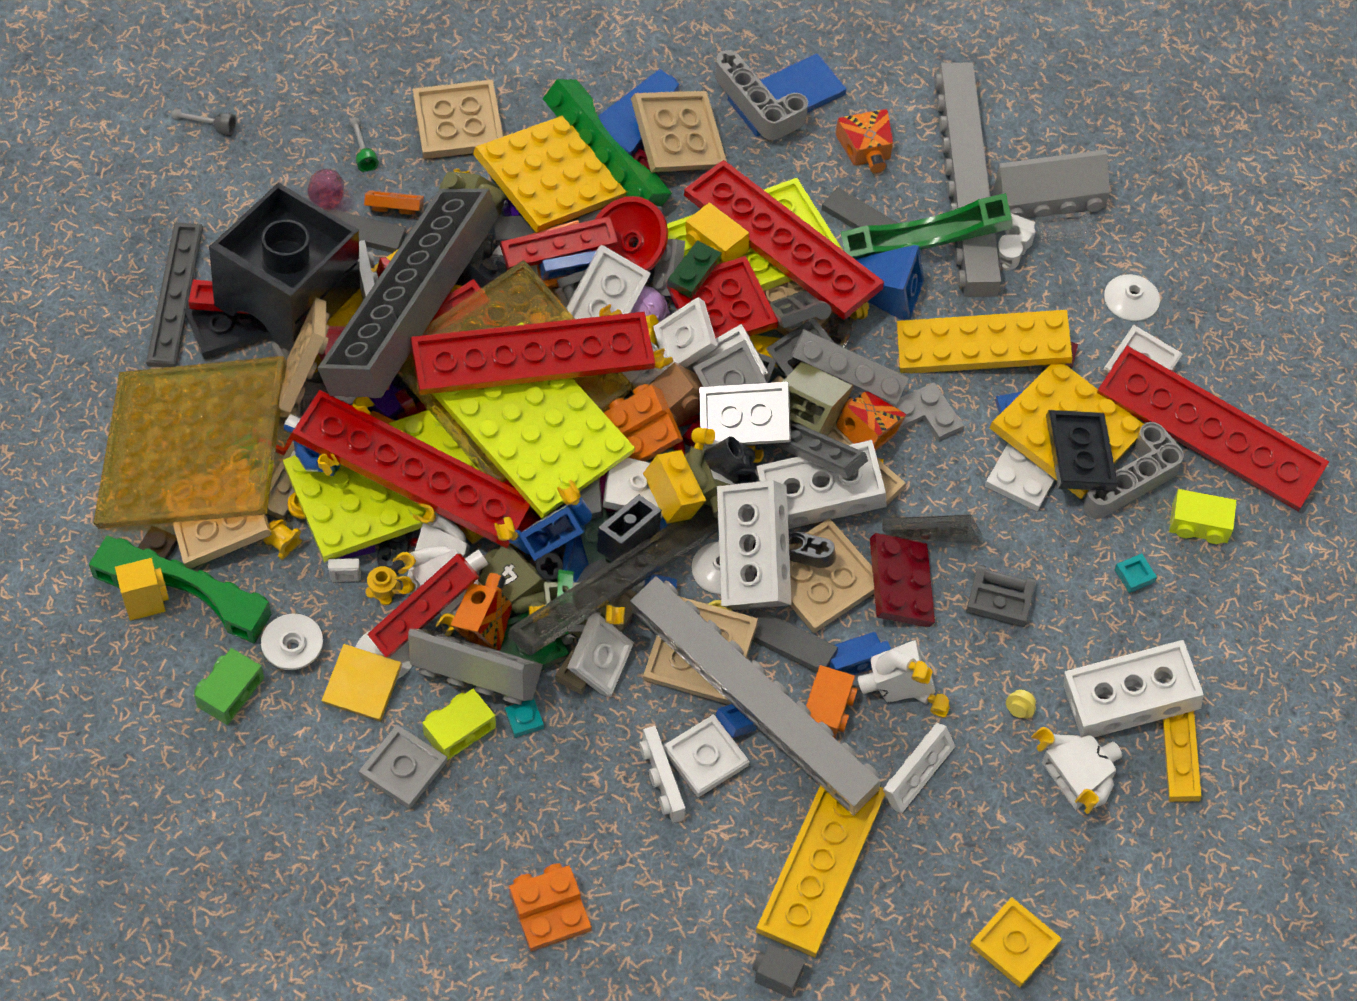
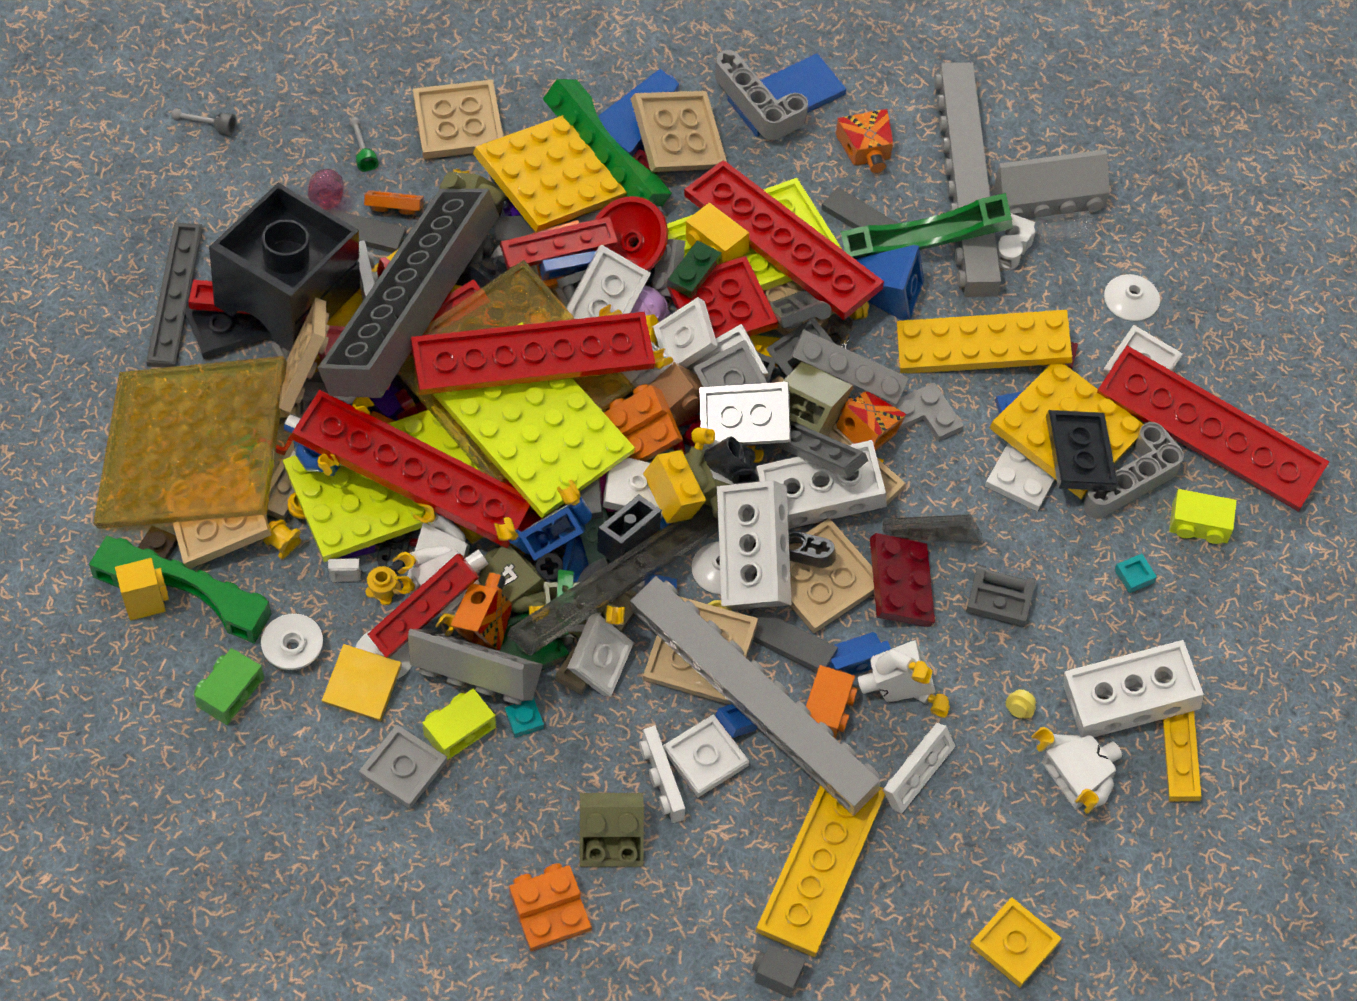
(611, 829): none -> olive slope

